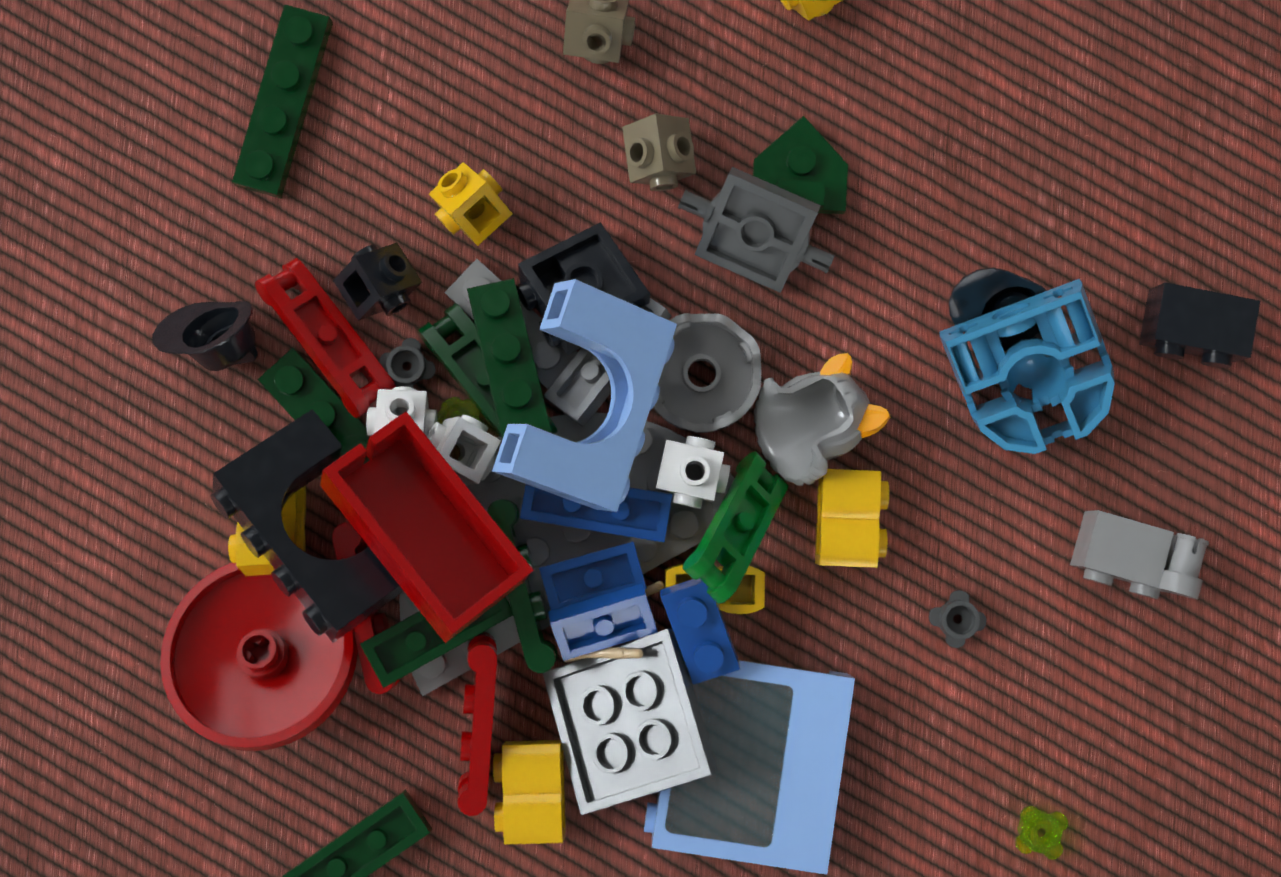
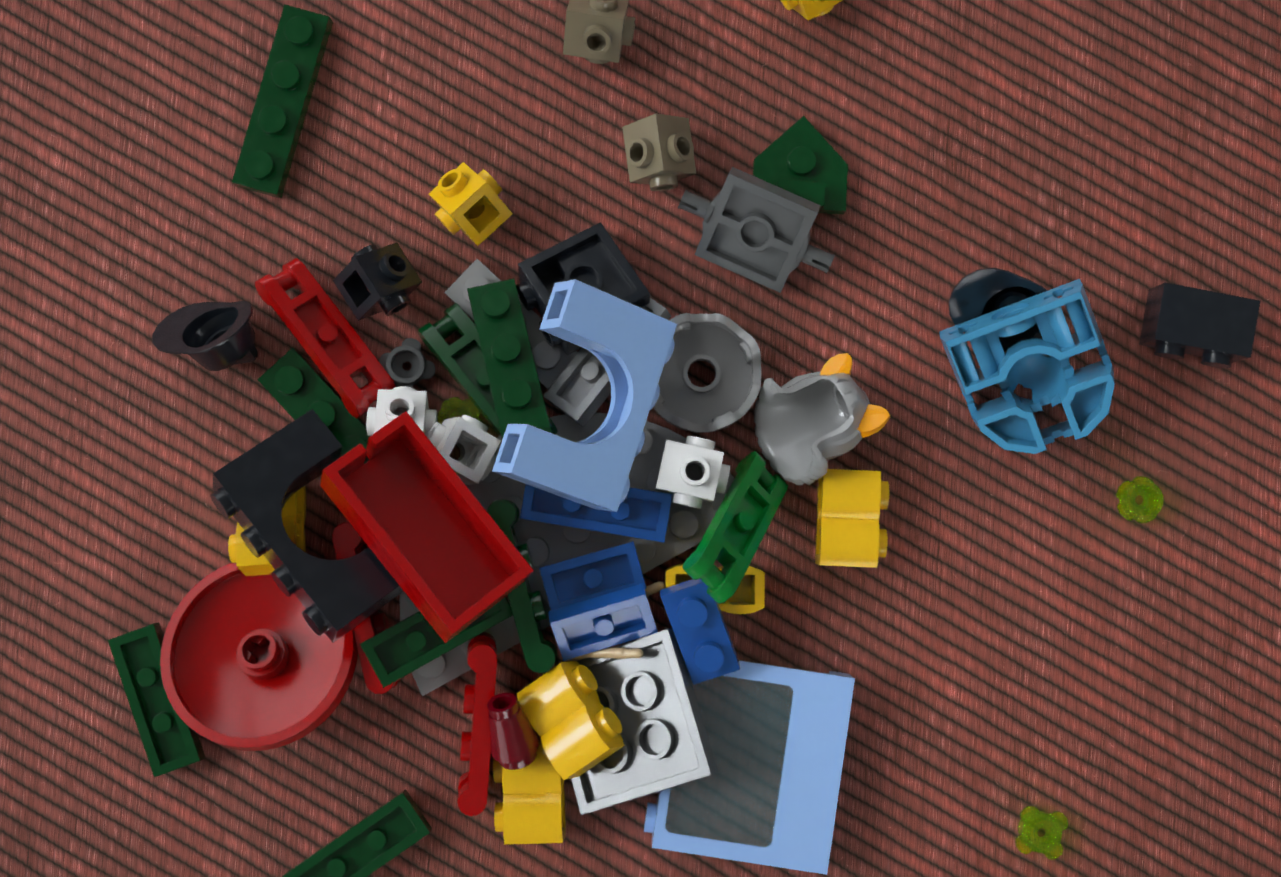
(164, 735): none -> dark green plate
(511, 734): none -> dark red cone
(571, 719): none -> yellow brick
(971, 619): dark grey plate -> none
(1139, 555): light grey hinge -> none
(1151, 496): none -> clear neon green plate

